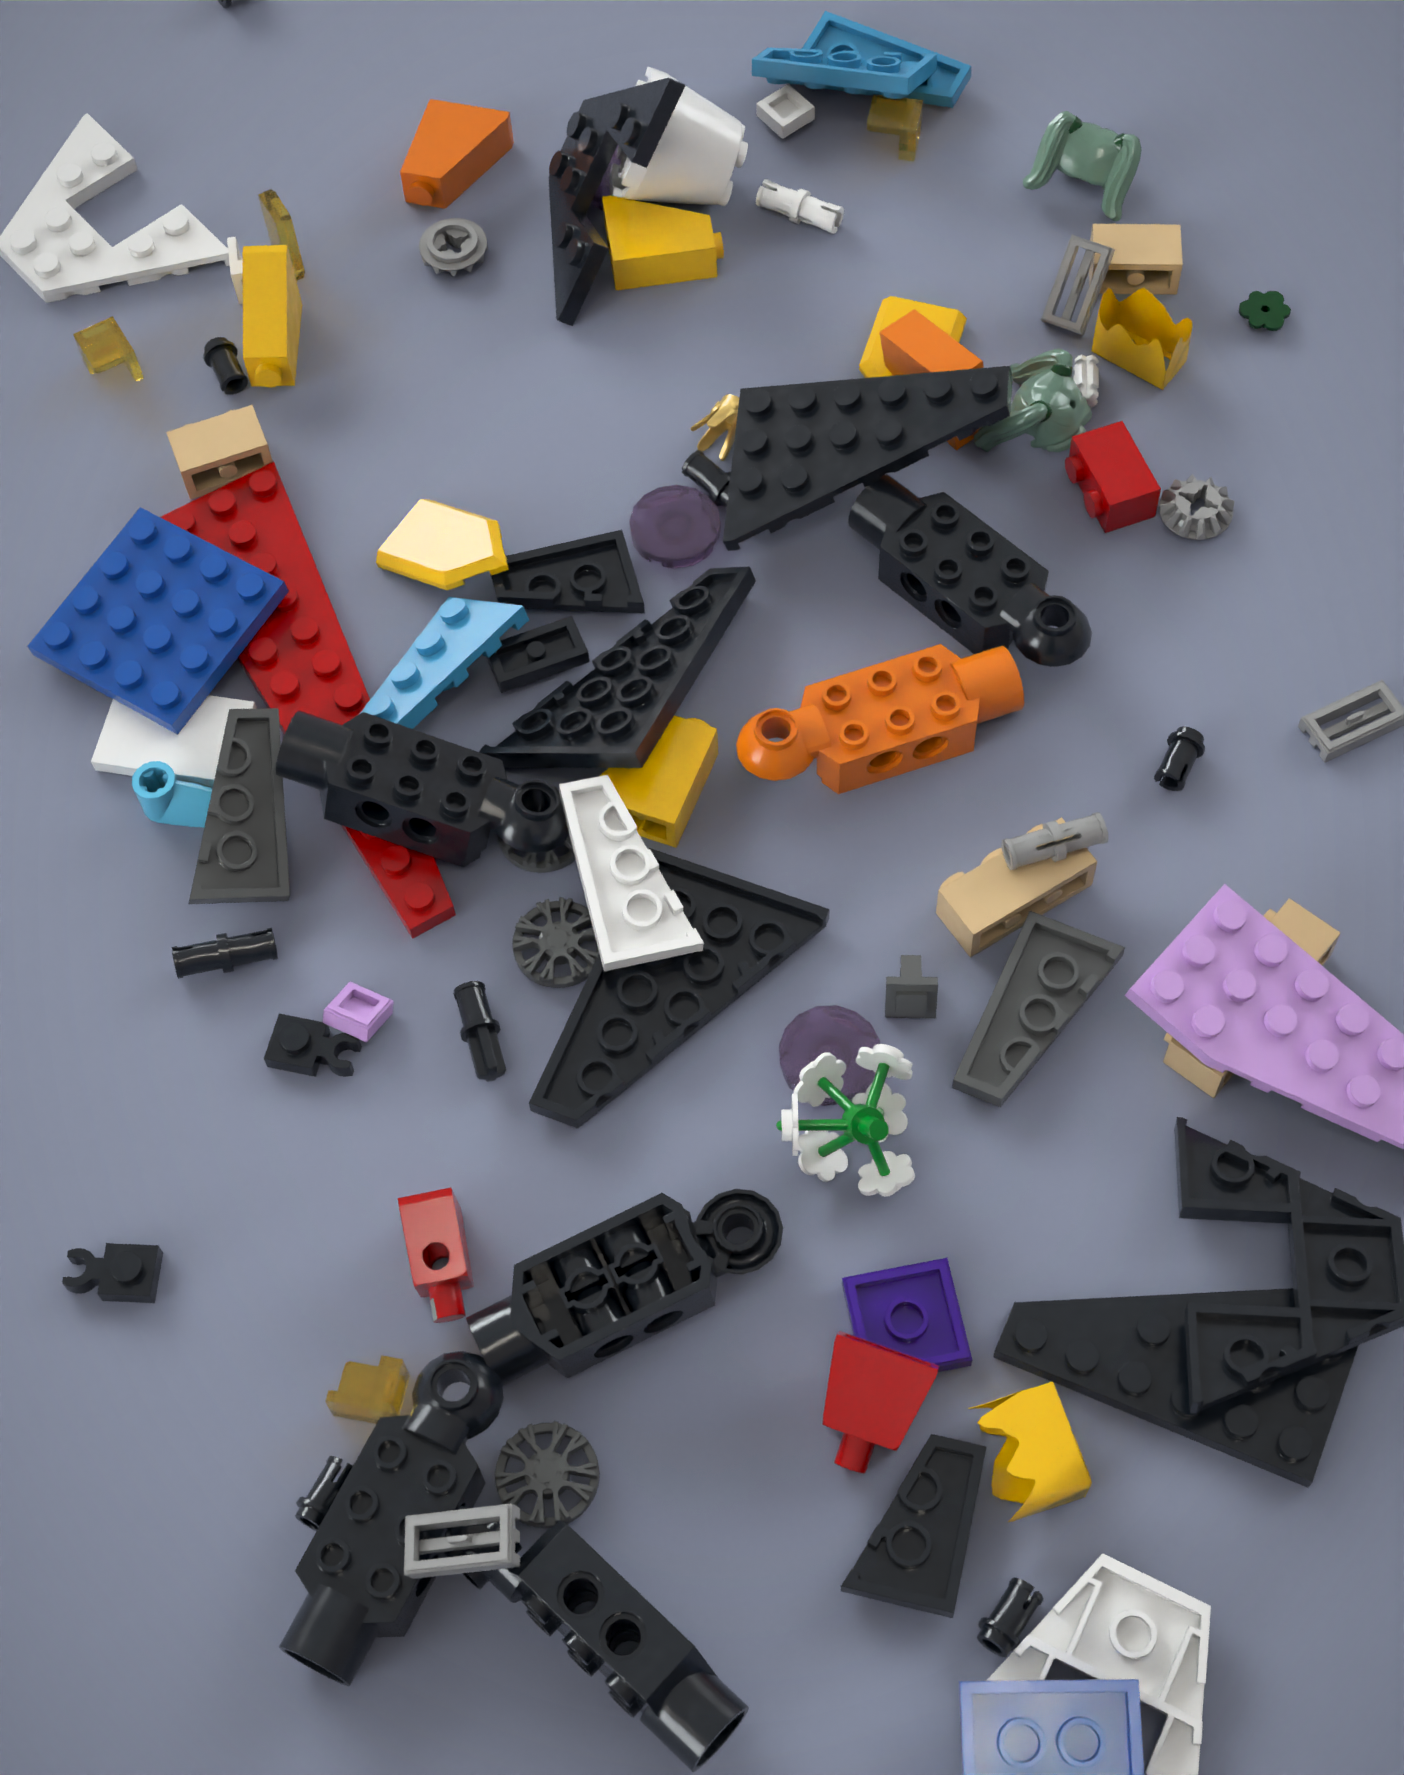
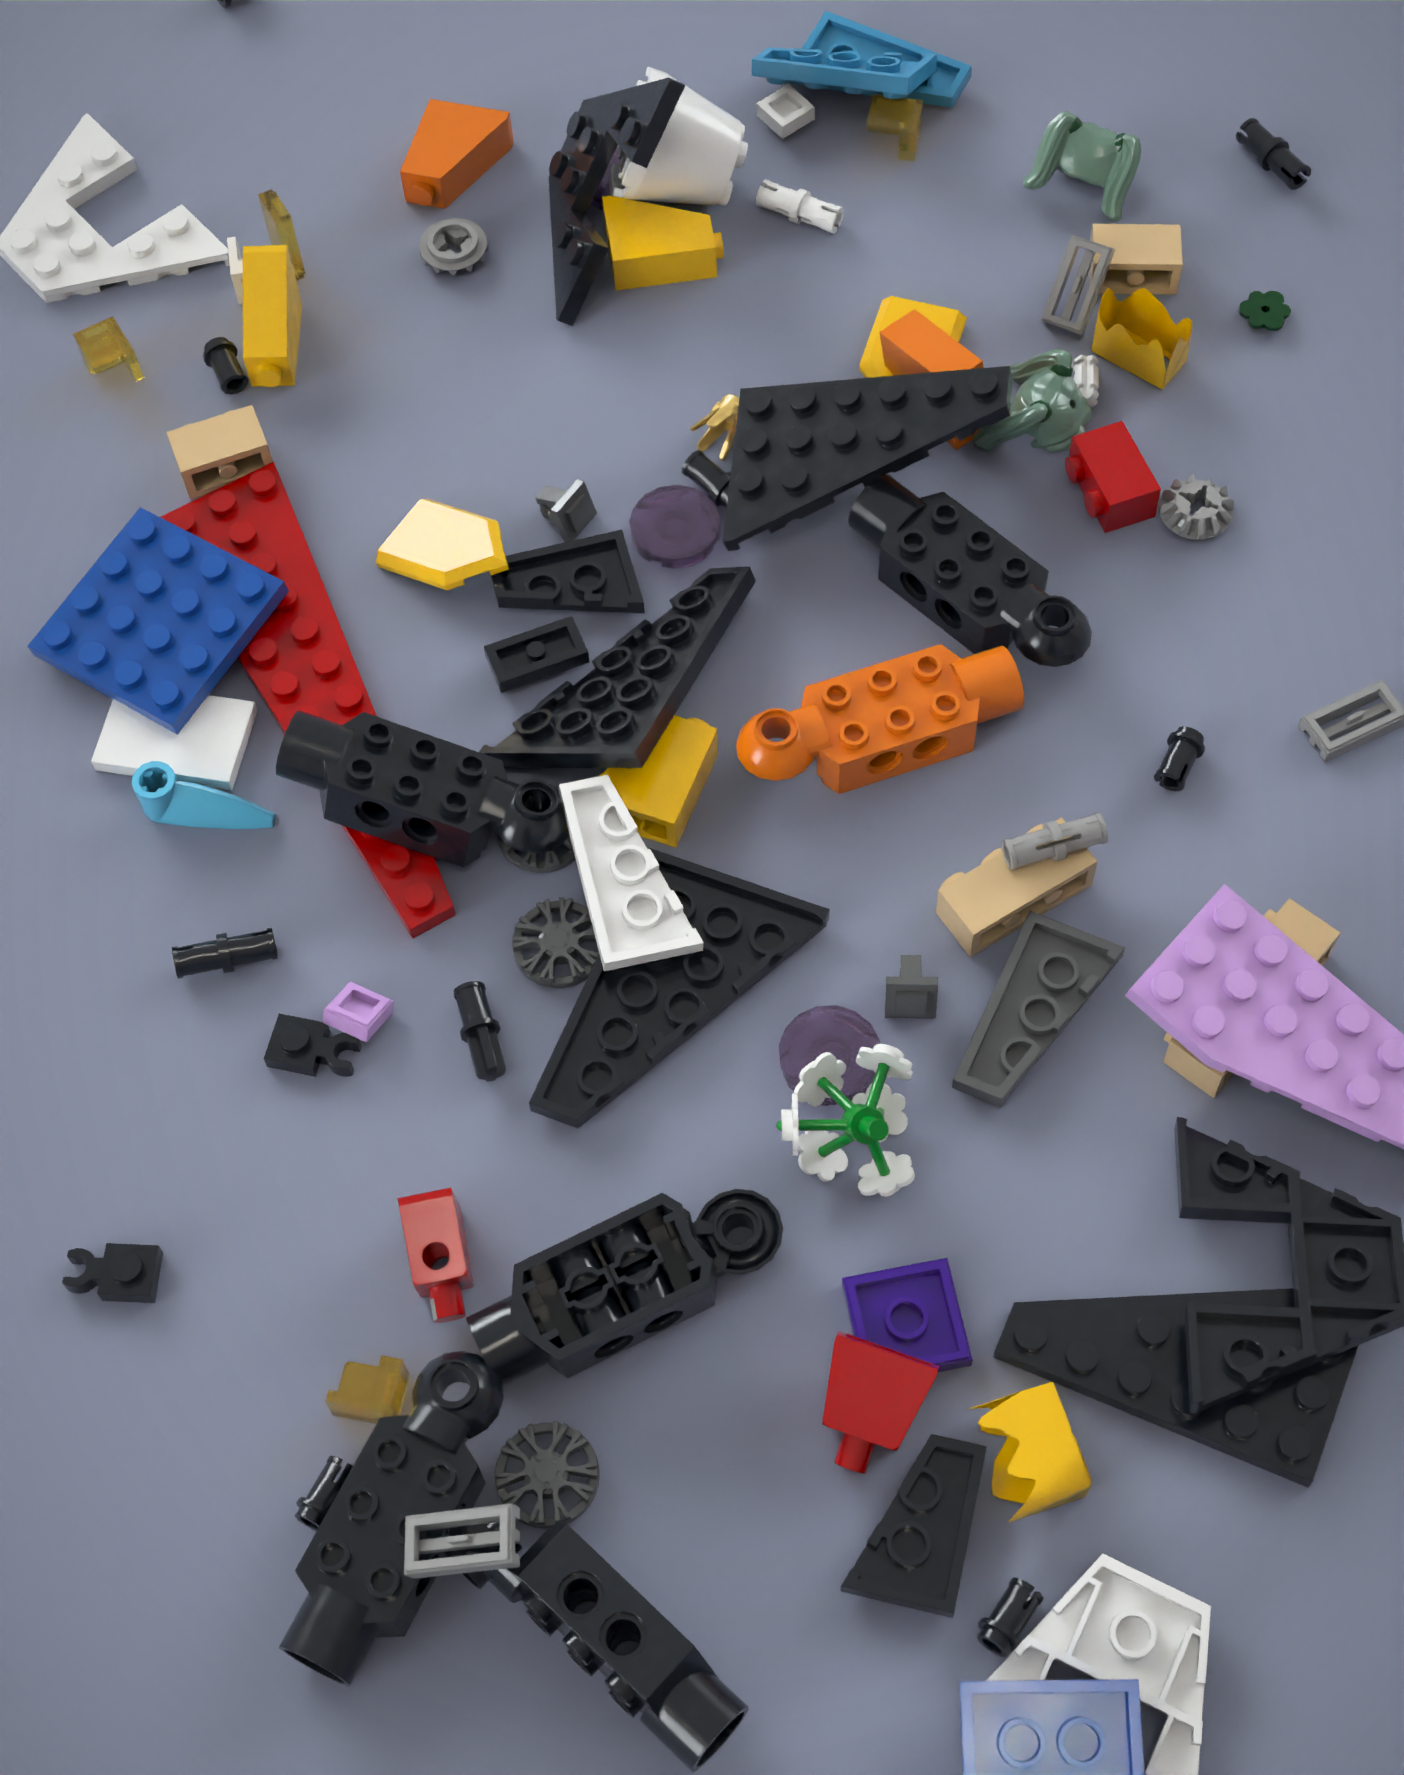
(245, 824): dark grey wing -> none
(441, 655): wing -> none
(567, 509): none -> dark grey brick
(1273, 154): none -> black pin

